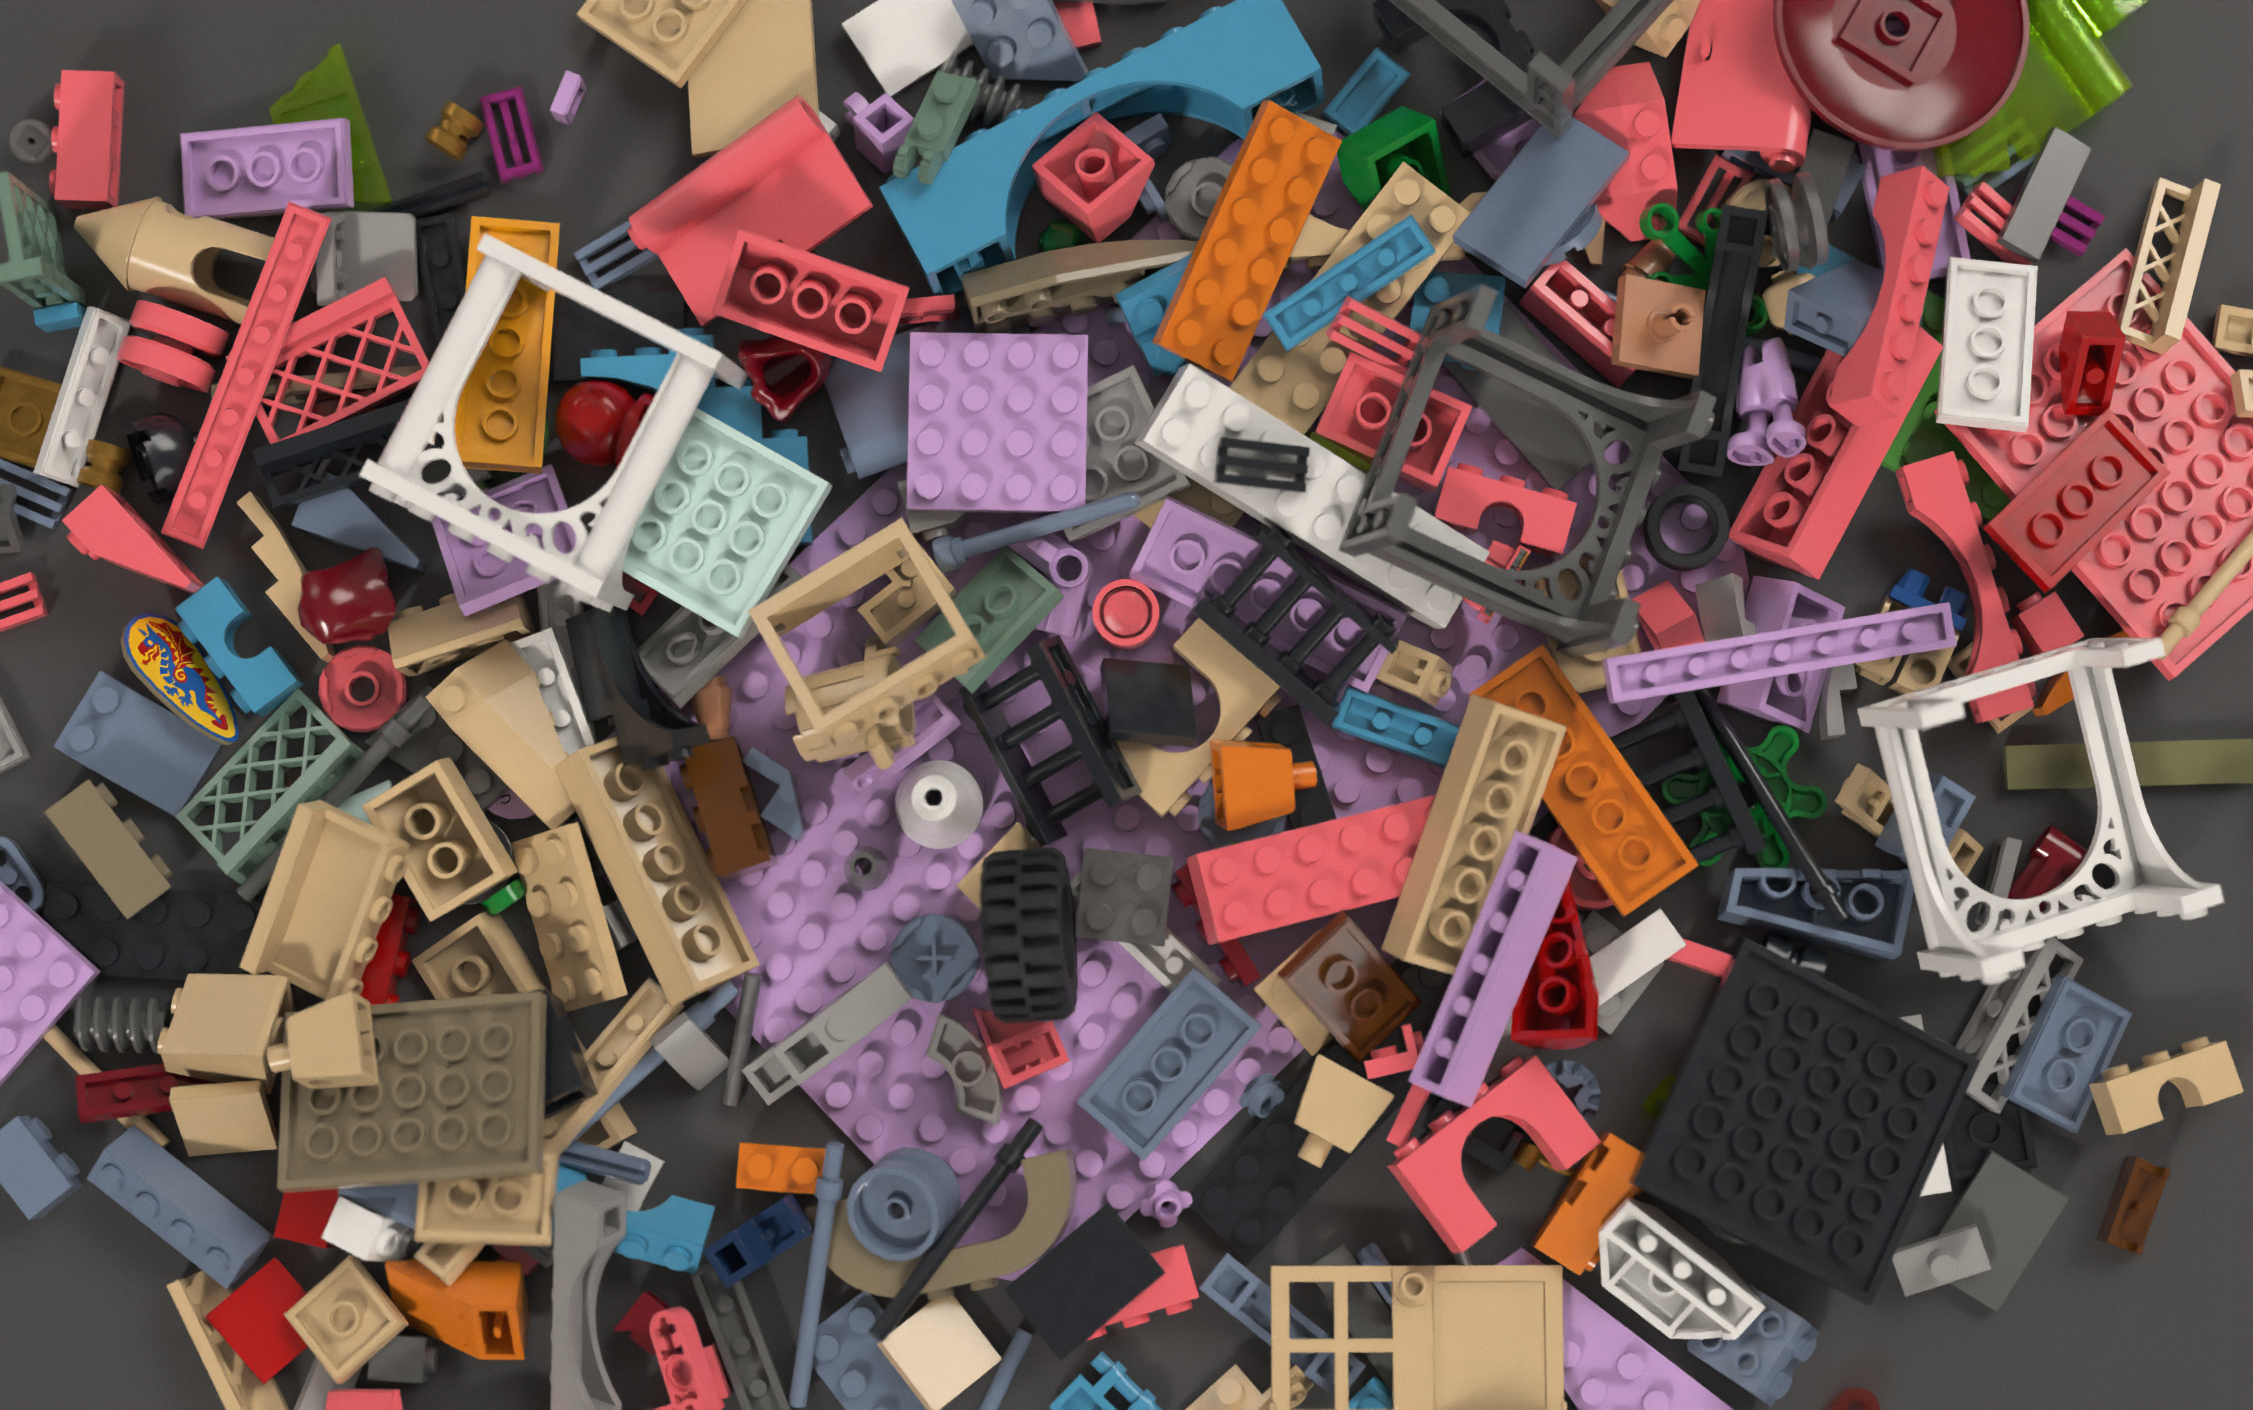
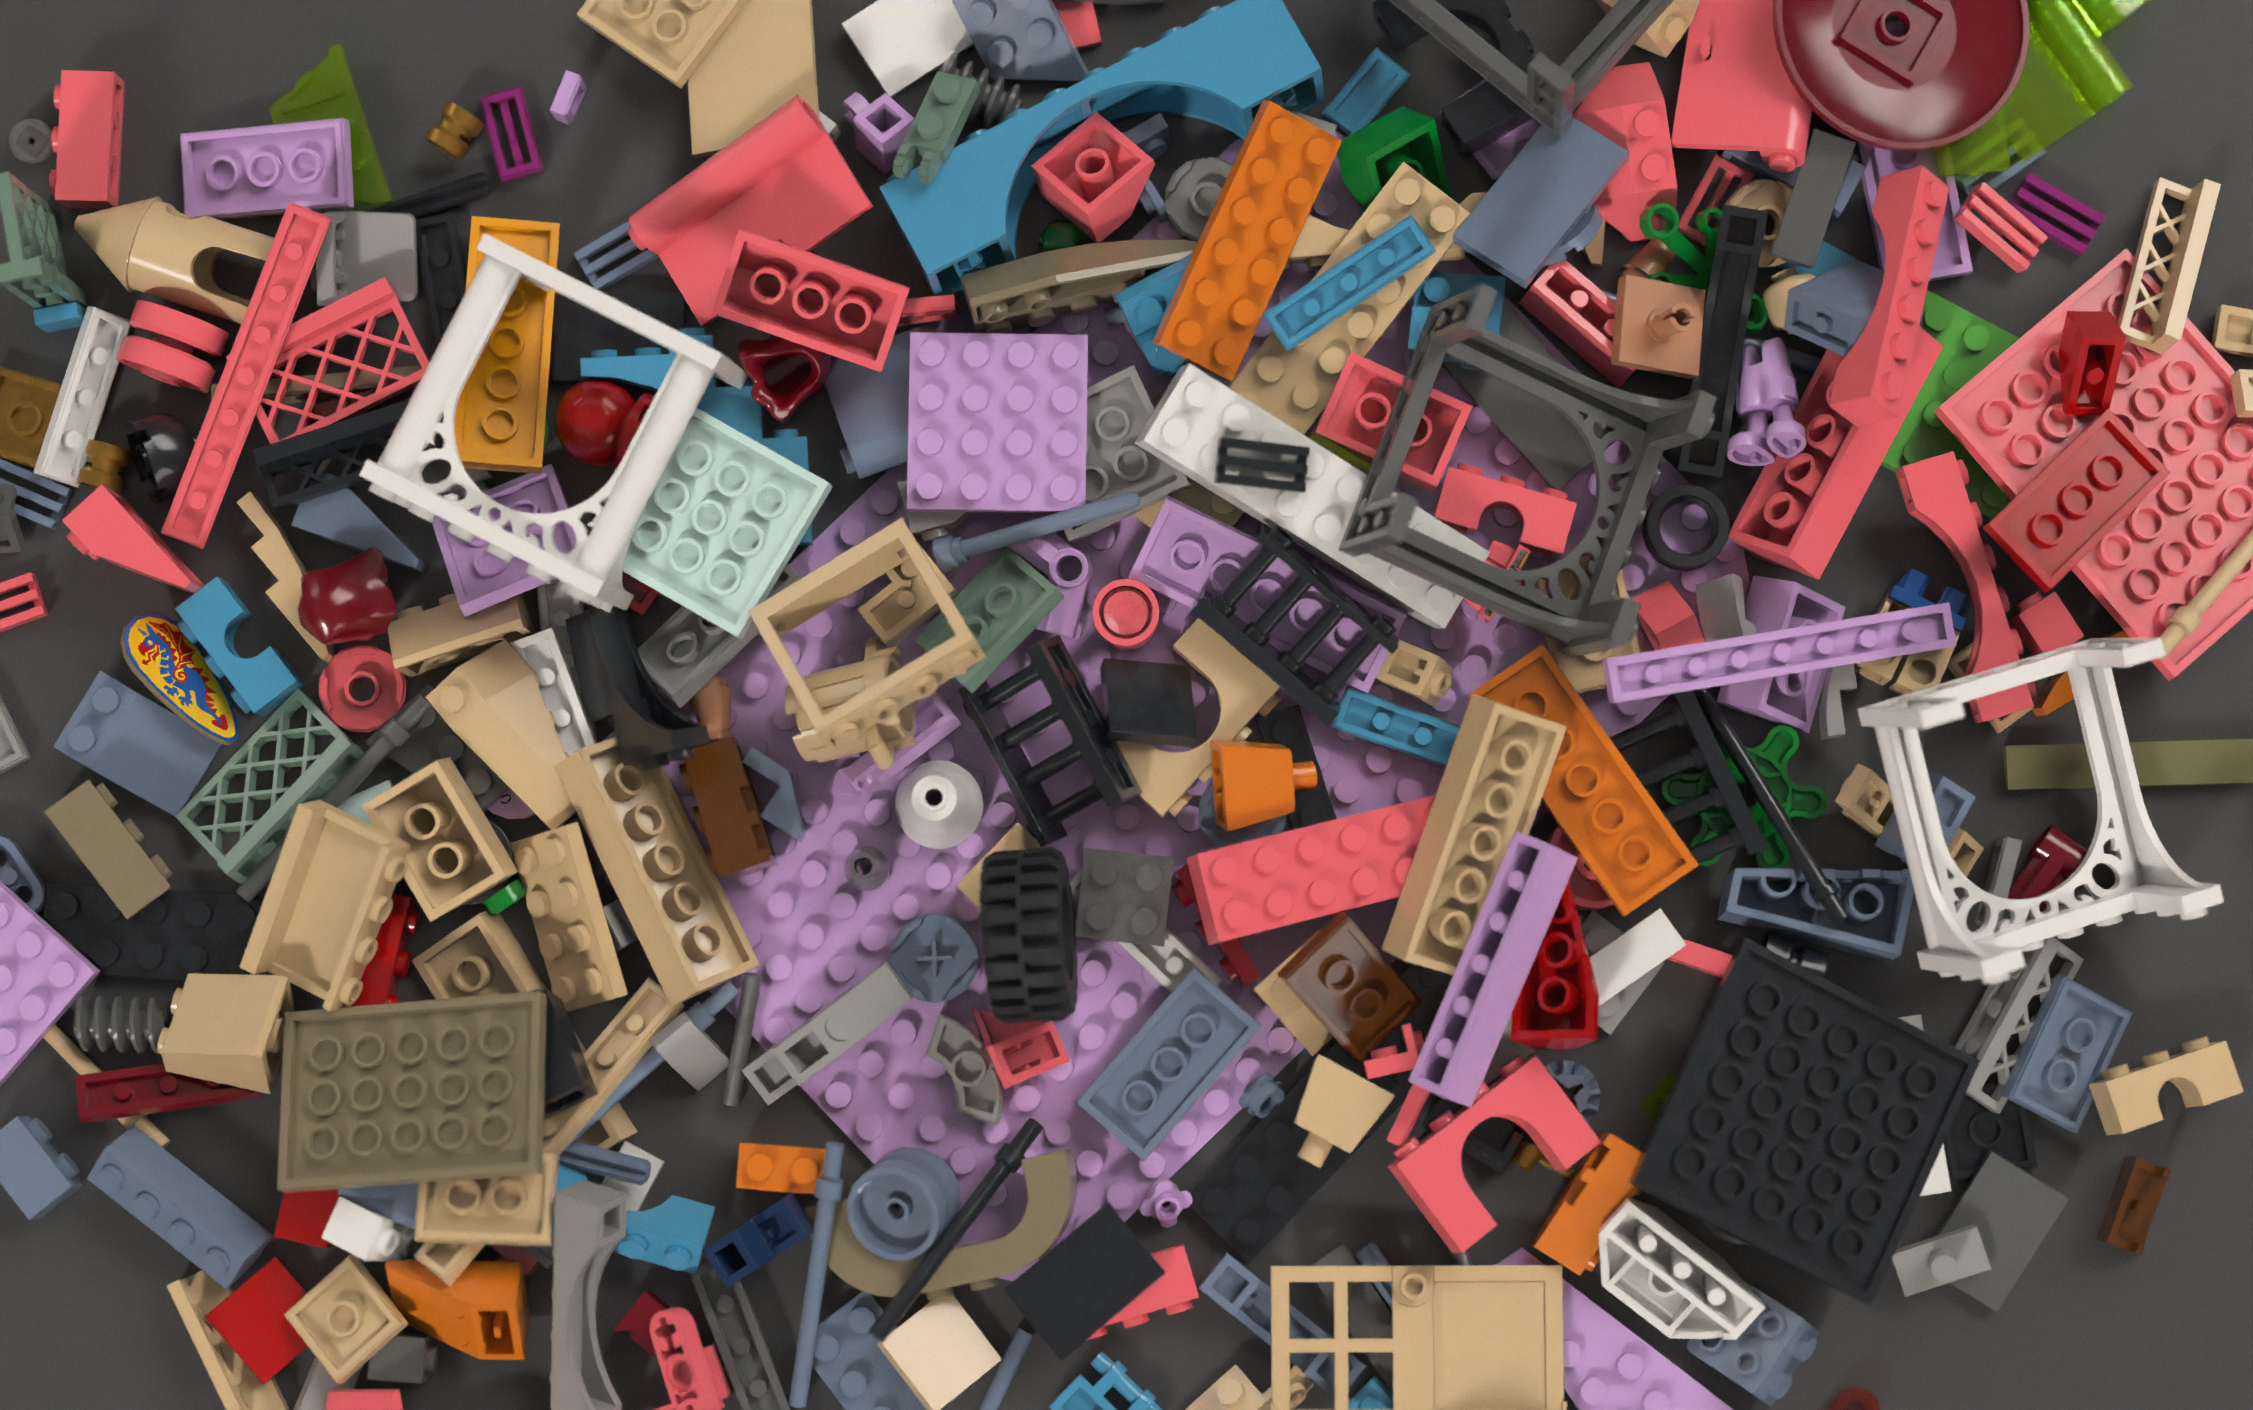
(224, 1118): tan tile -> none
(329, 1045): tan torso -> none
(1405, 351): coral tile -> none
(1796, 221): flat silver wheel -> none
(1987, 344): white tile -> none
(2043, 194): tile -> none

